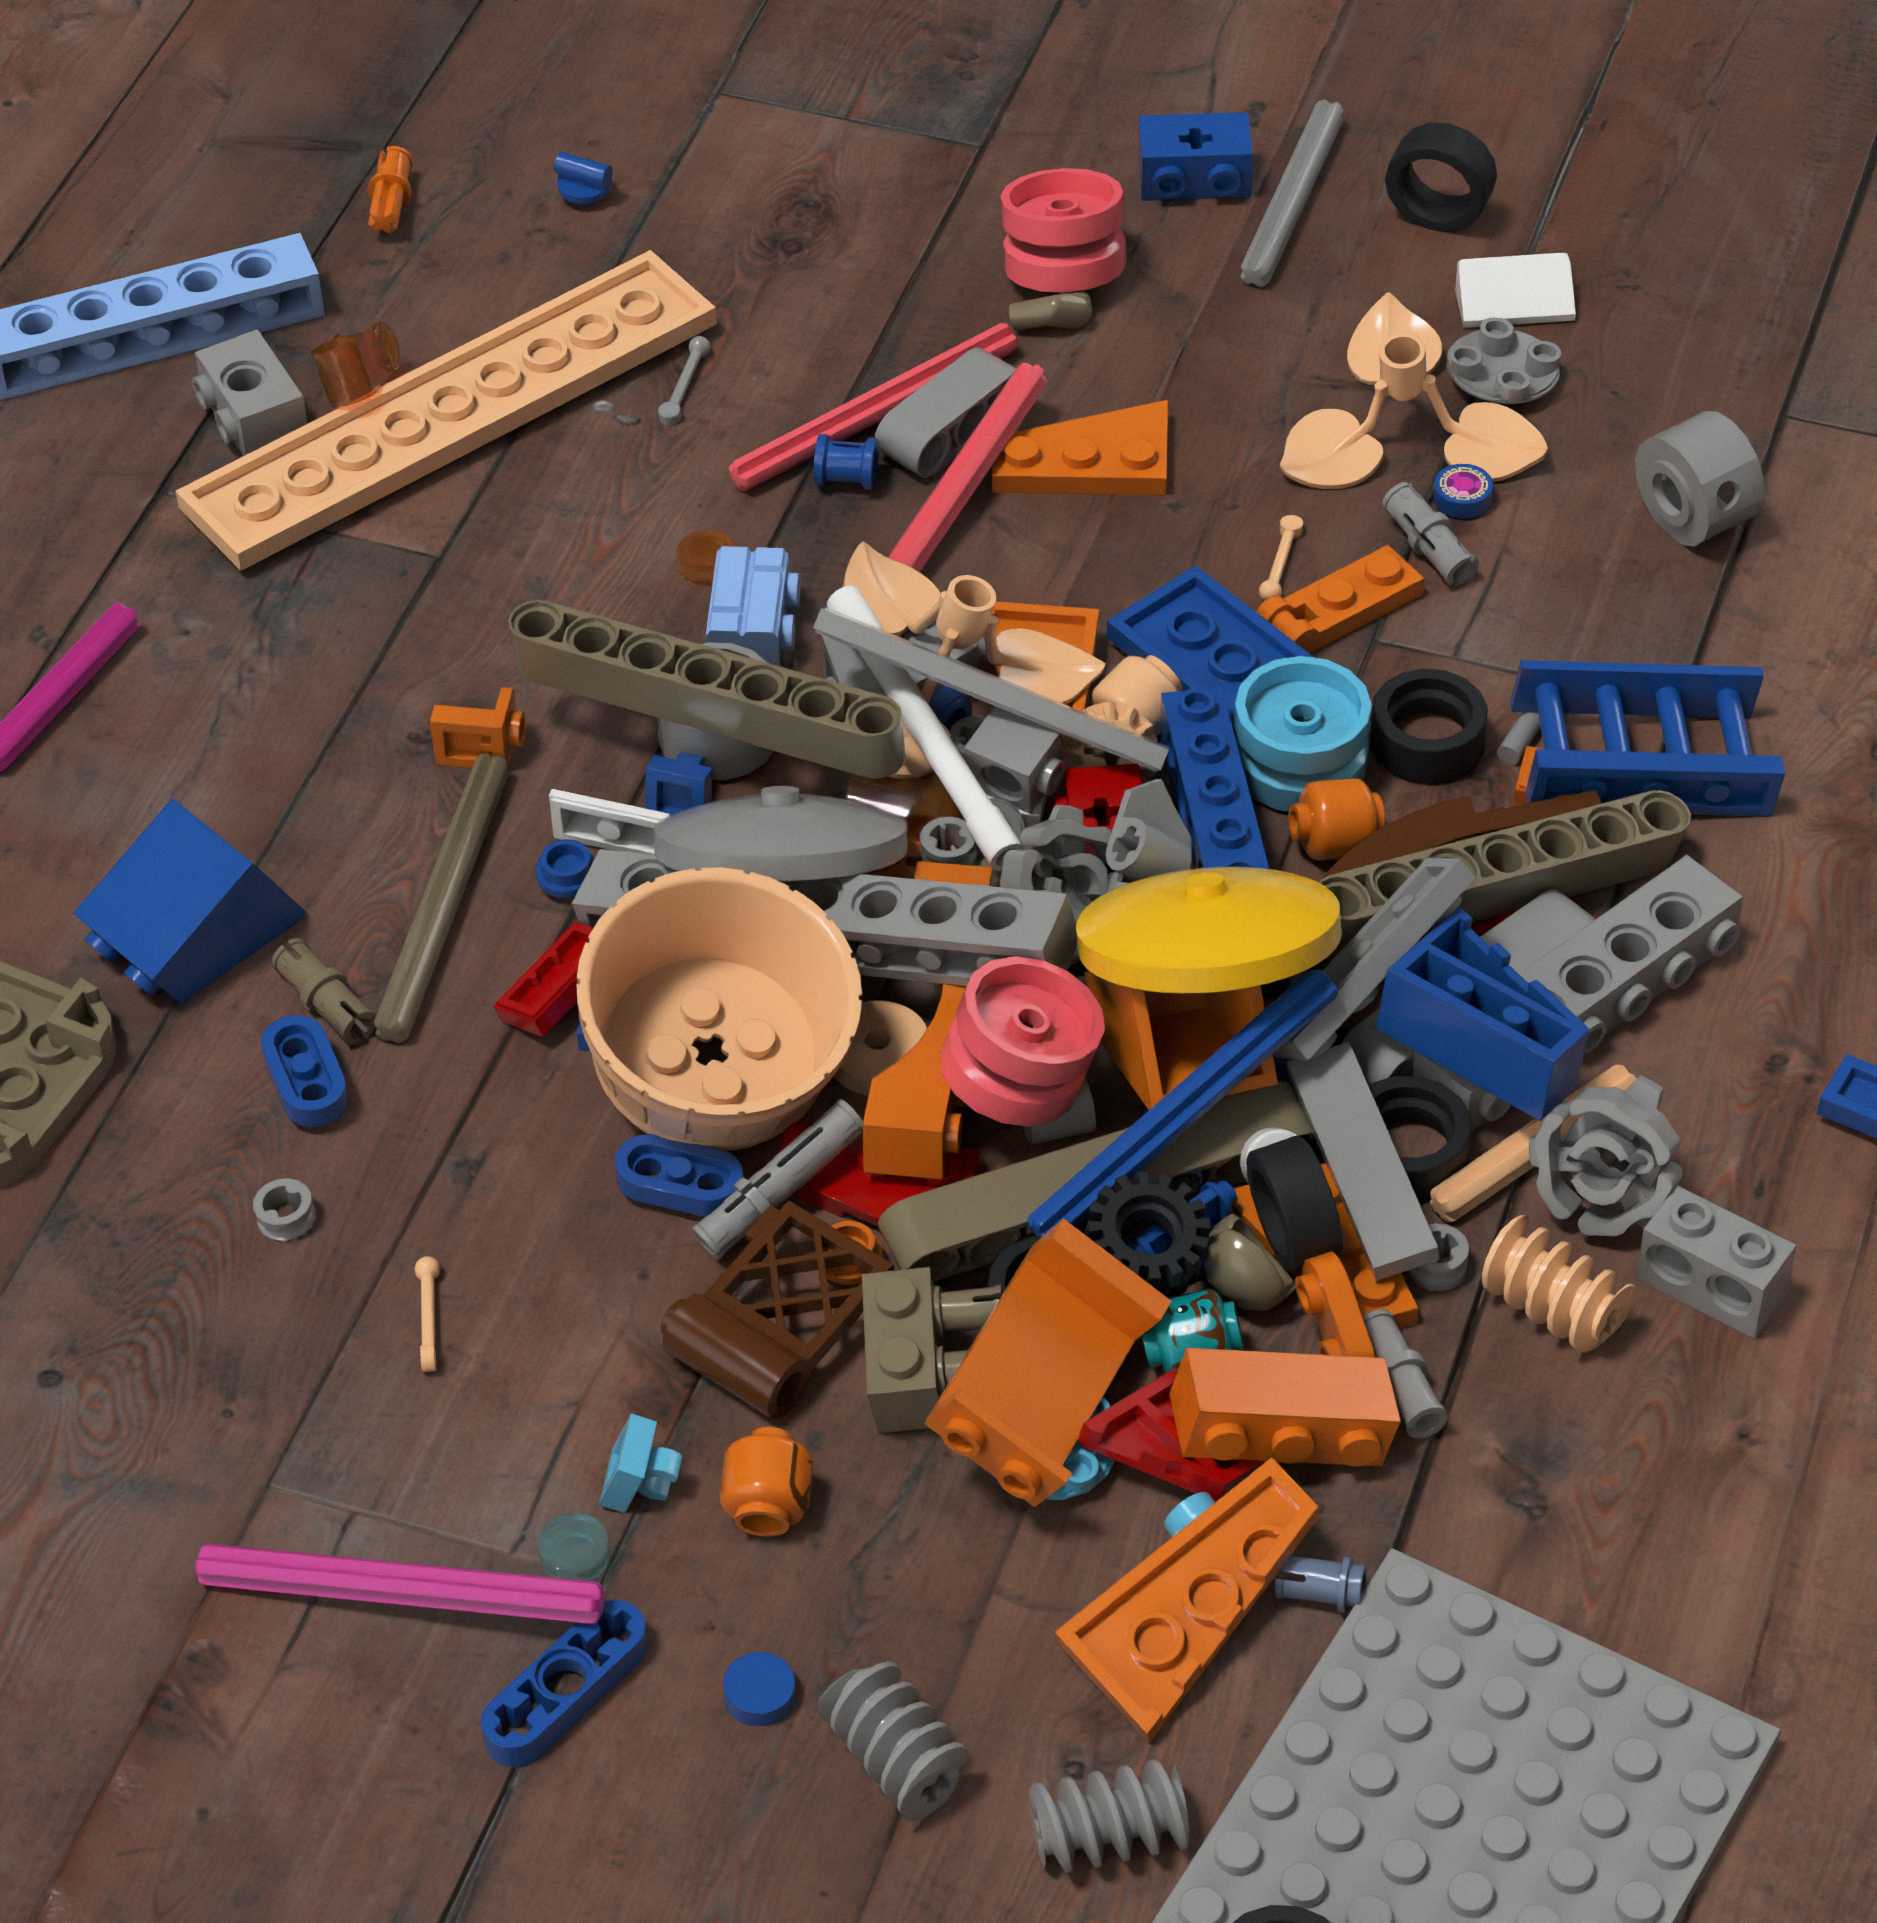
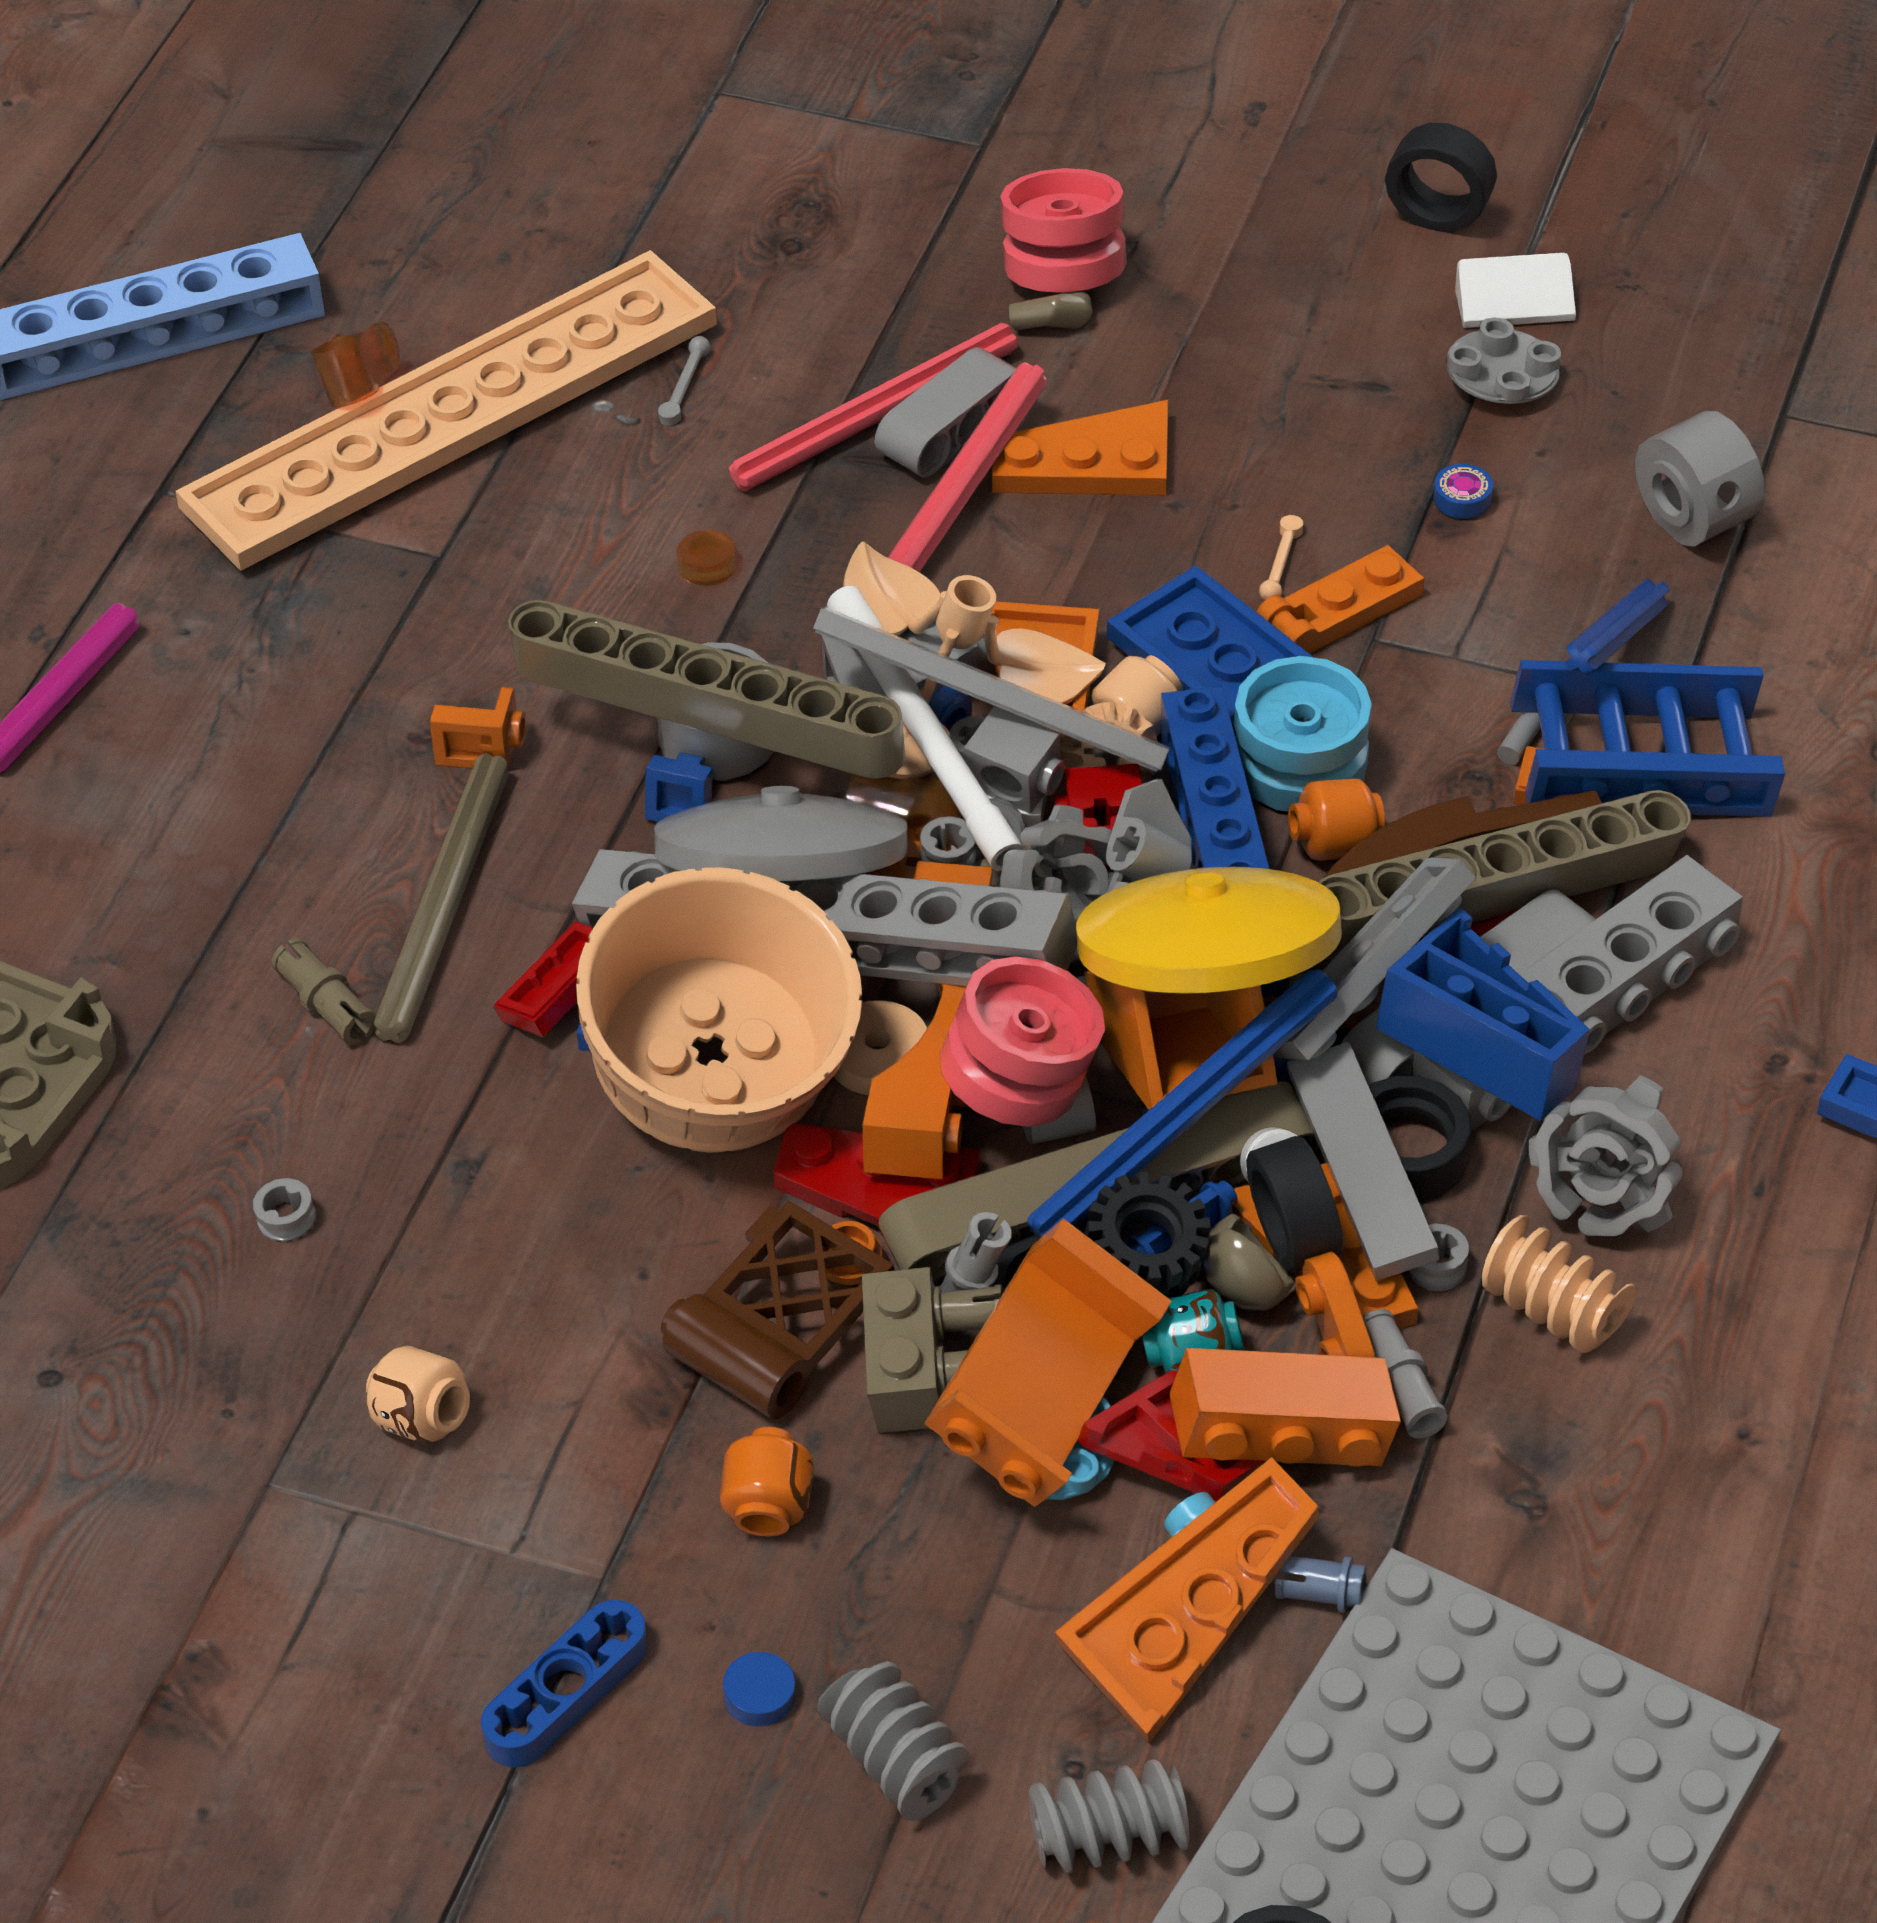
(184, 907): blue slope -> none
(248, 392): light grey brick -> none
(310, 1081): blue plate -> none
(390, 188): orange axle -> none
(400, 1583): dark pink axle -> none
(417, 1394): none -> light nougat head
(427, 1270): light nougat hinge -> none
(563, 867): blue plate -> none
(574, 1547): clear light blue tile -> none
(582, 179): blue plate -> none
(603, 822): white slope -> none
(638, 1467): medium azure tile -> none
(682, 1174): blue plate -> none
(752, 601): light blue brick -> none
(778, 1179): light grey pin -> none
(846, 461): blue bush -> none
(976, 1259): none -> light grey axle
(1195, 156): blue brick -> none
(1291, 193): light grey axle -> none
(1397, 356): light nougat plant -> none
(1430, 534): light grey pin -> none
(1431, 693): black tyre -> none
(1507, 1159): light nougat axle -> none
(1616, 626): none -> blue axle
(1716, 1261): light grey brick -> none

